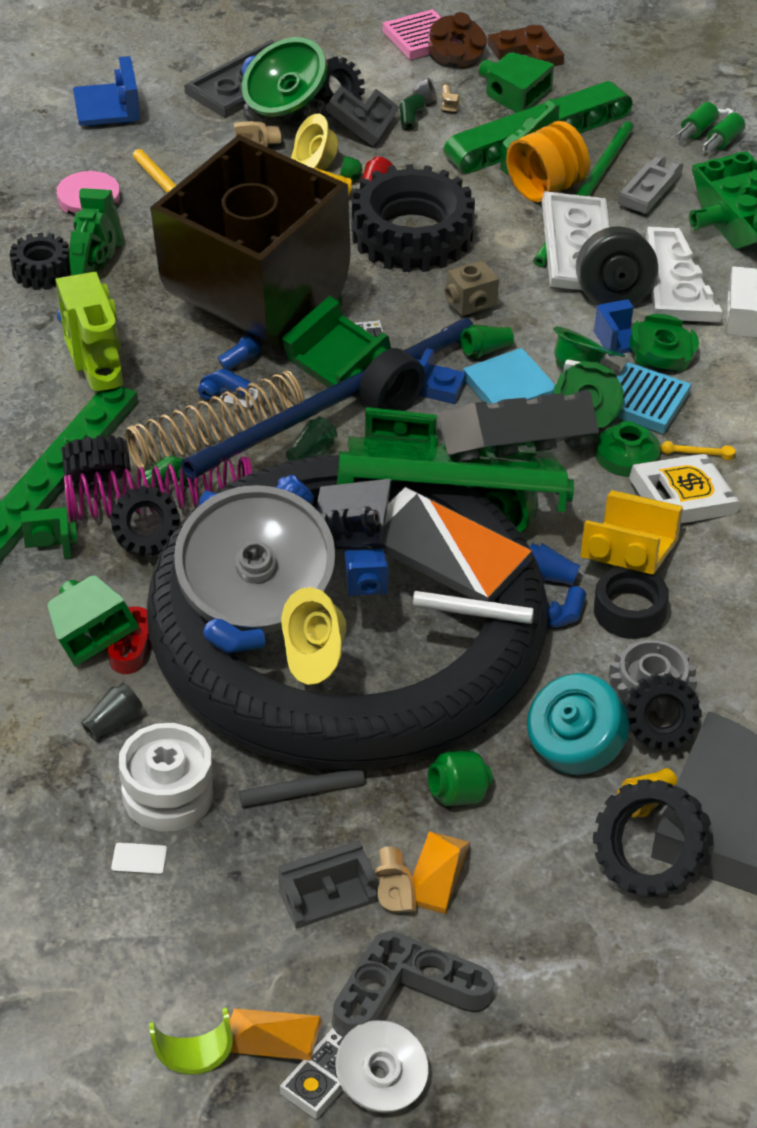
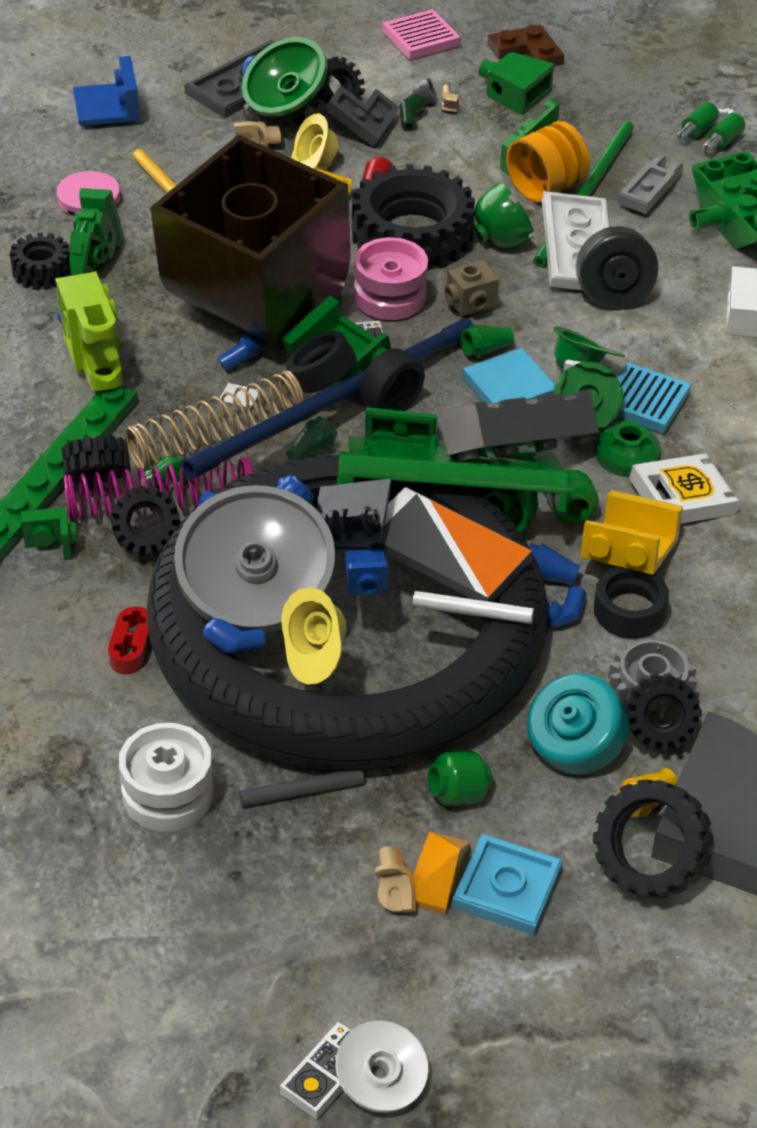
(89, 618): torso -> none
(112, 711): pearl dark grey cone -> none
(139, 858): white sticker -> none
(196, 1053): lime helmet -> none
(221, 381): blue arm -> none
(274, 1033): light orange slope -> none
(321, 361): none -> black tyre
(327, 884): dark grey hinge -> none
(351, 168): green hinge -> none
(390, 278): none -> bright pink wheel
(405, 968): dark grey beam -> none
(440, 382): blue bracket -> none
(457, 27): reddish brown plate -> none
(501, 220): none -> green cylinder
(507, 884): none -> medium azure tile
(582, 110): green beam -> none
(584, 500): none -> green head
(614, 325): blue panel -> none
(672, 354): green plate -> none
(679, 281): white wing -> none
(727, 452): yellow hinge -> none

